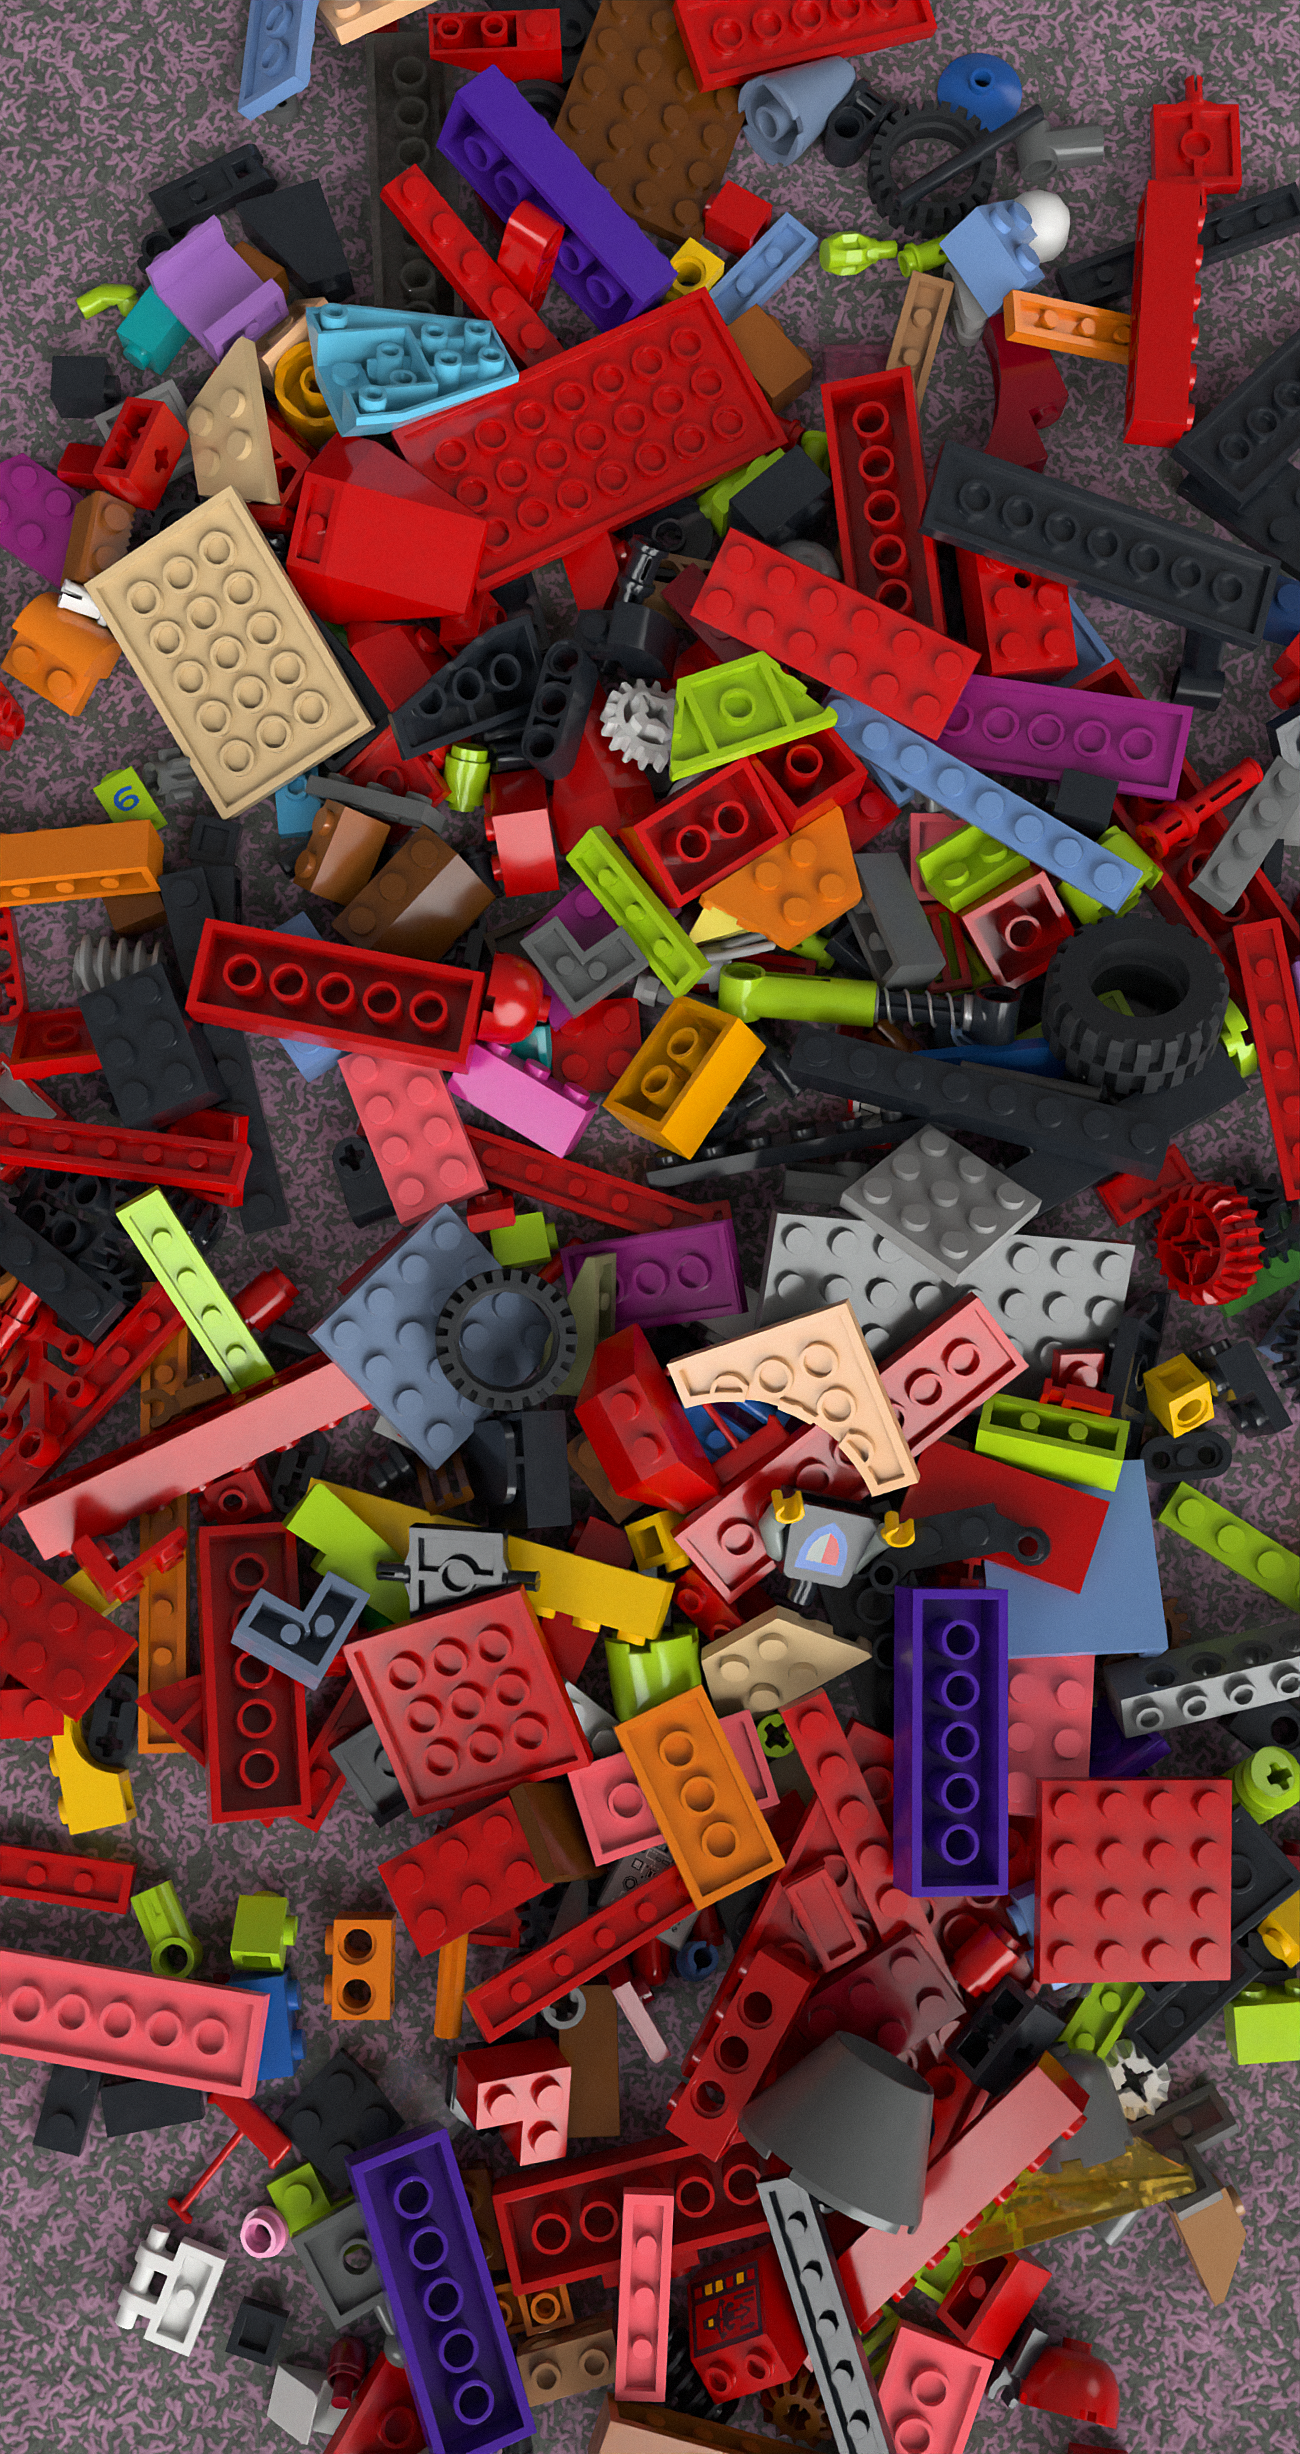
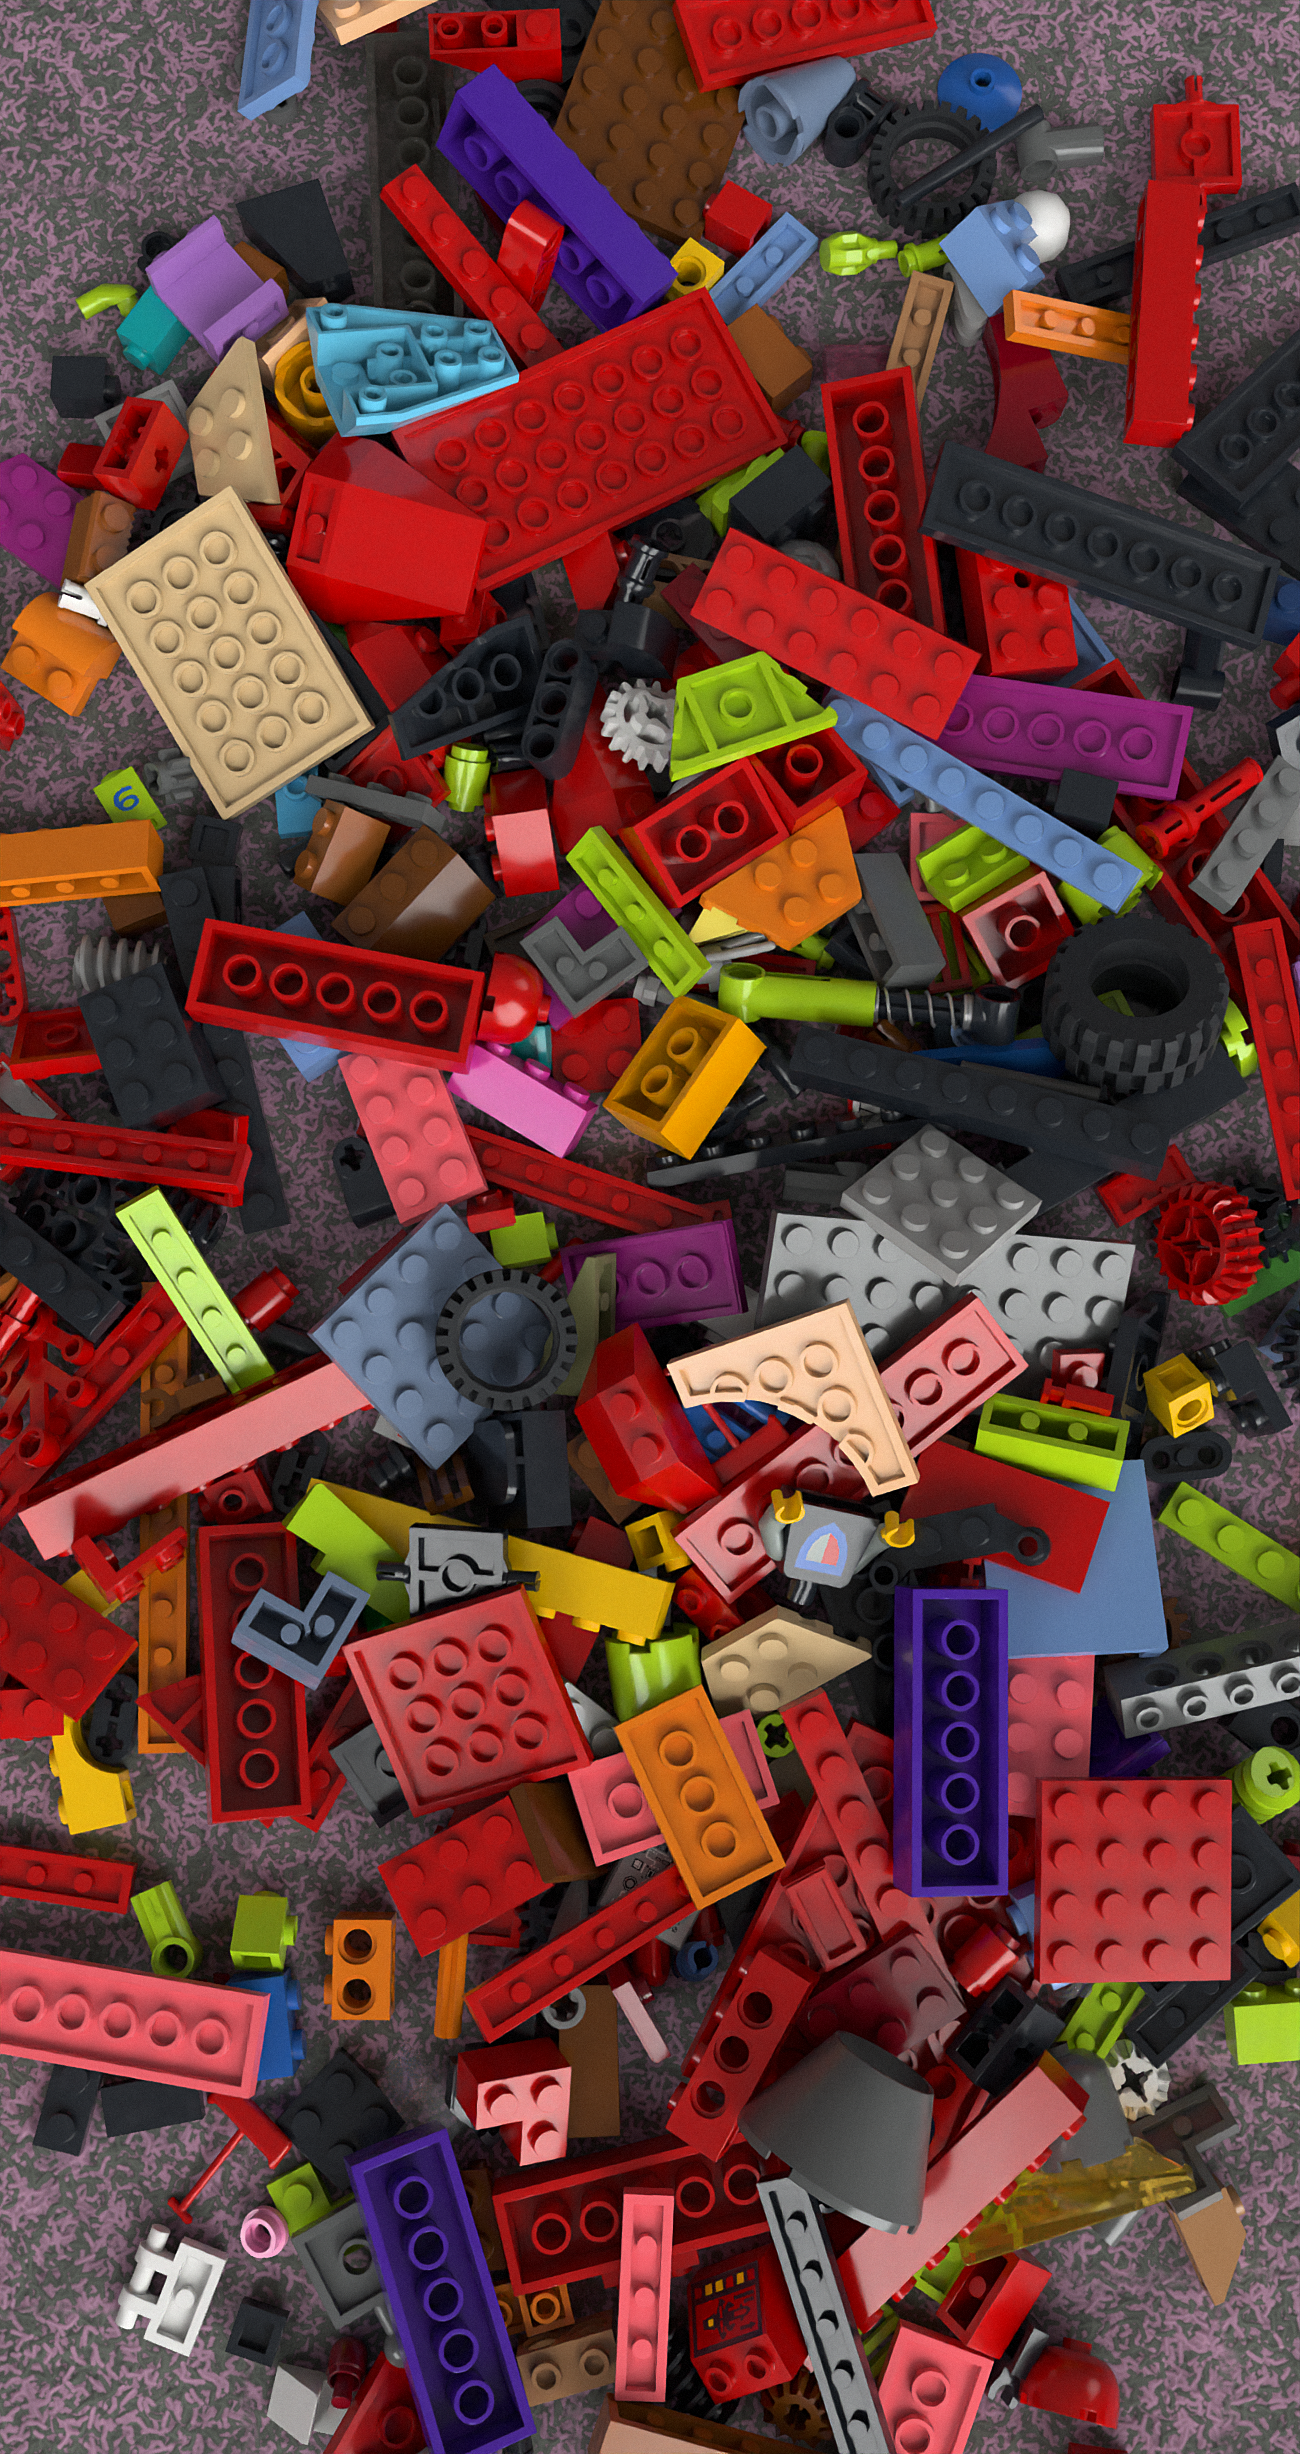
(212, 189): black plate -> none

